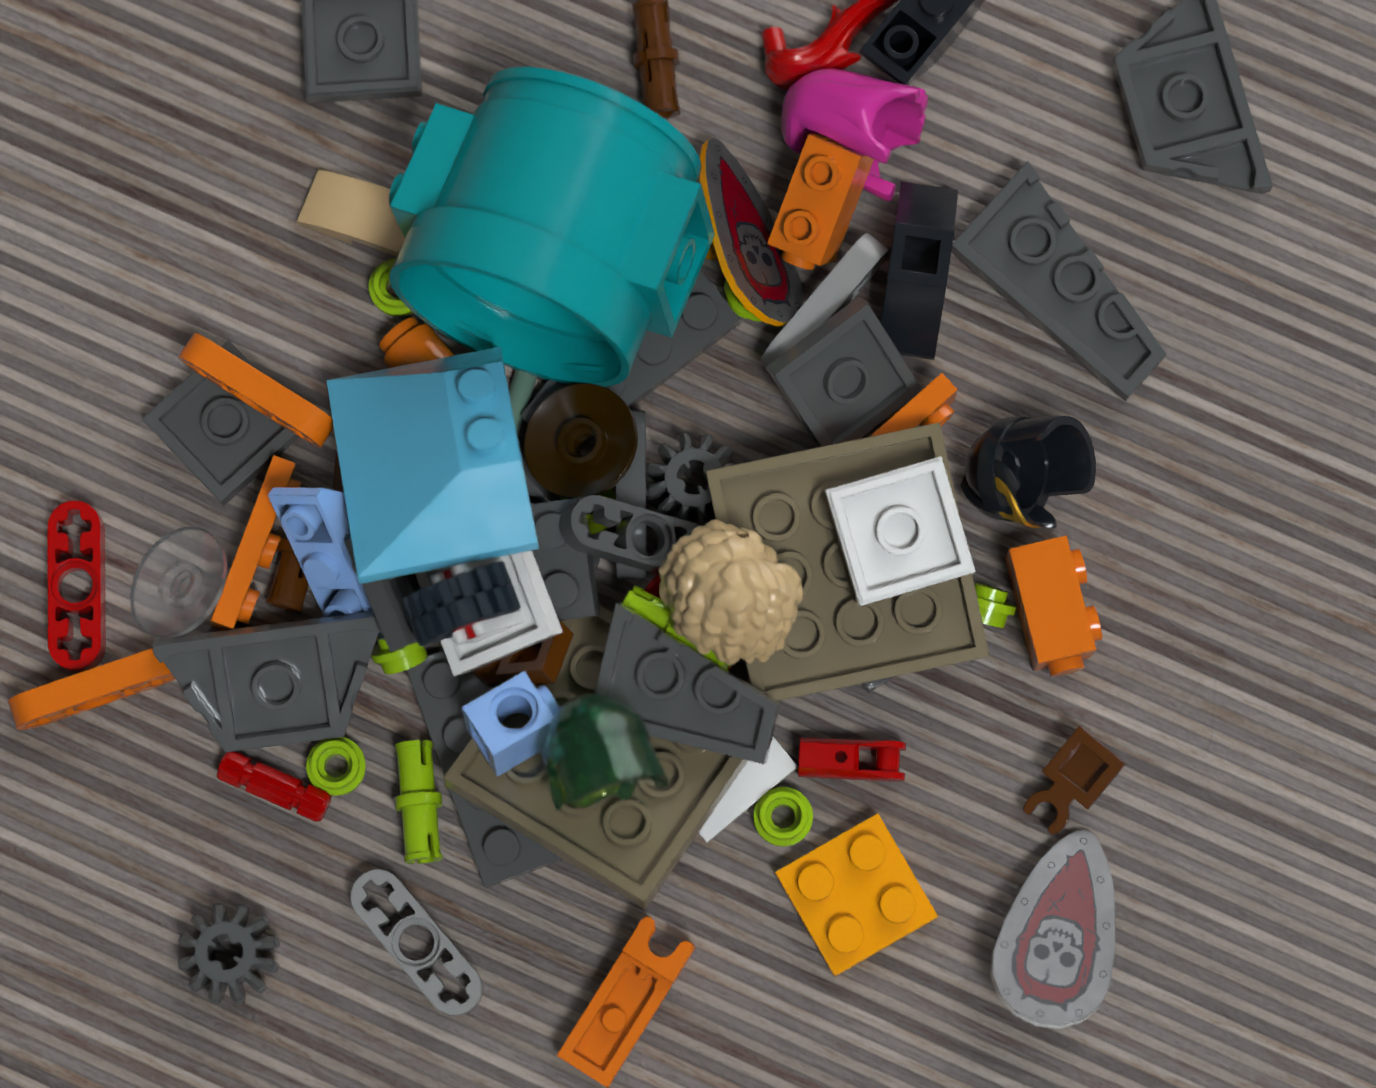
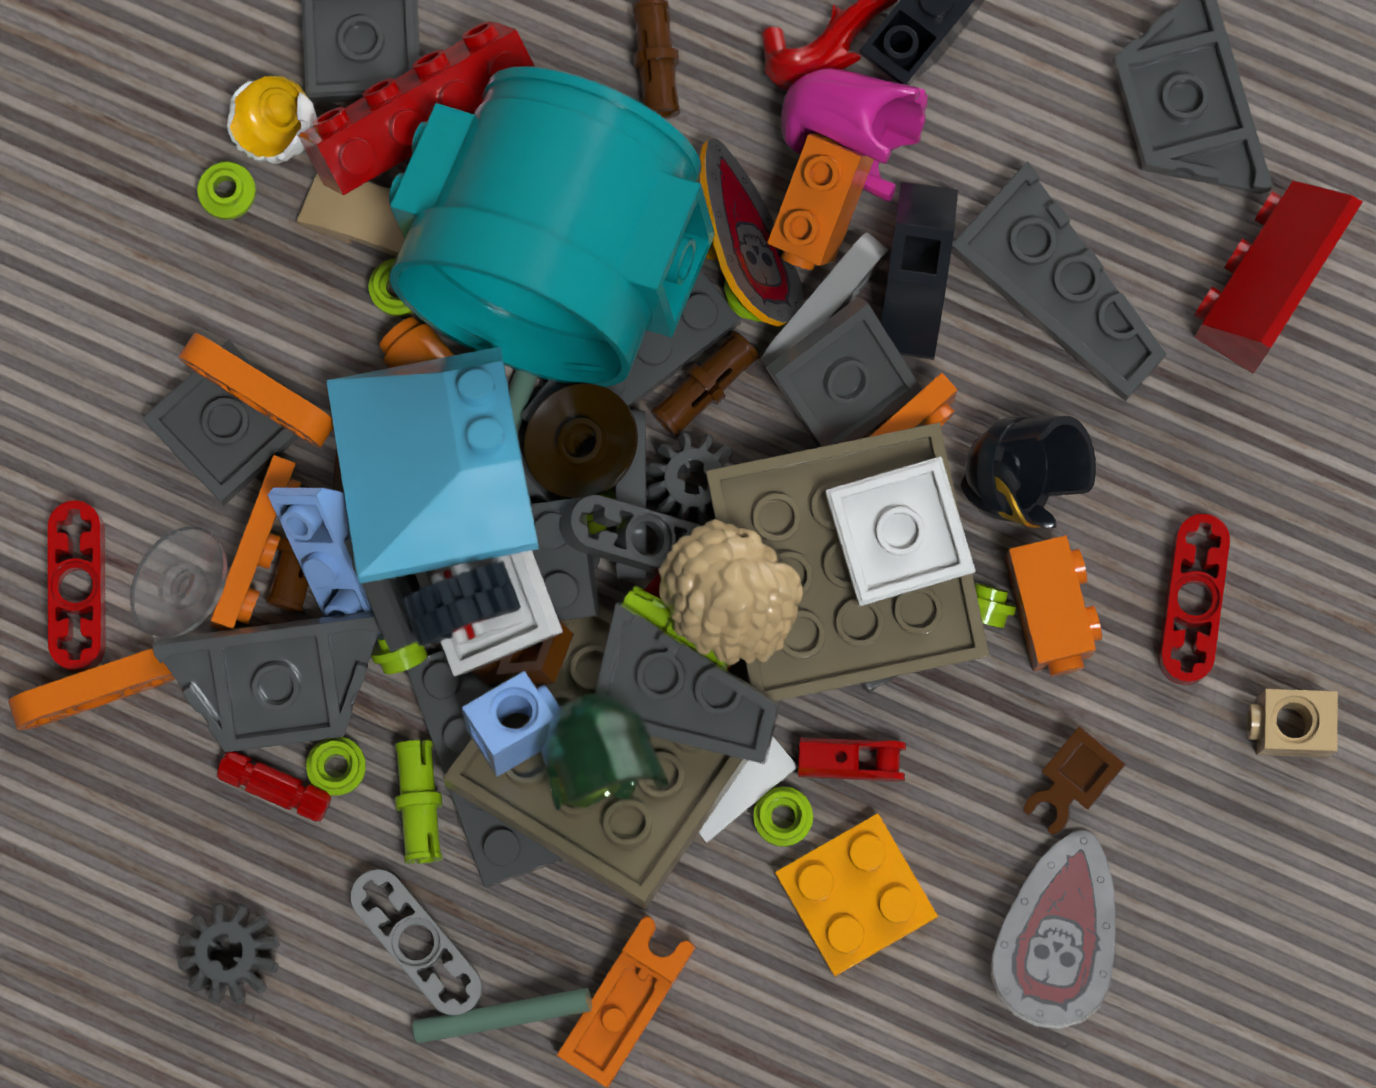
(233, 206): none -> lime plate
(269, 117): none -> yellow hair
(378, 130): none -> red brick
(503, 1015): none -> sand green bar
(705, 384): none -> reddish brown pin
(1185, 554): none -> red beam
(1273, 271): none -> red slope
(1320, 718): none -> tan brick

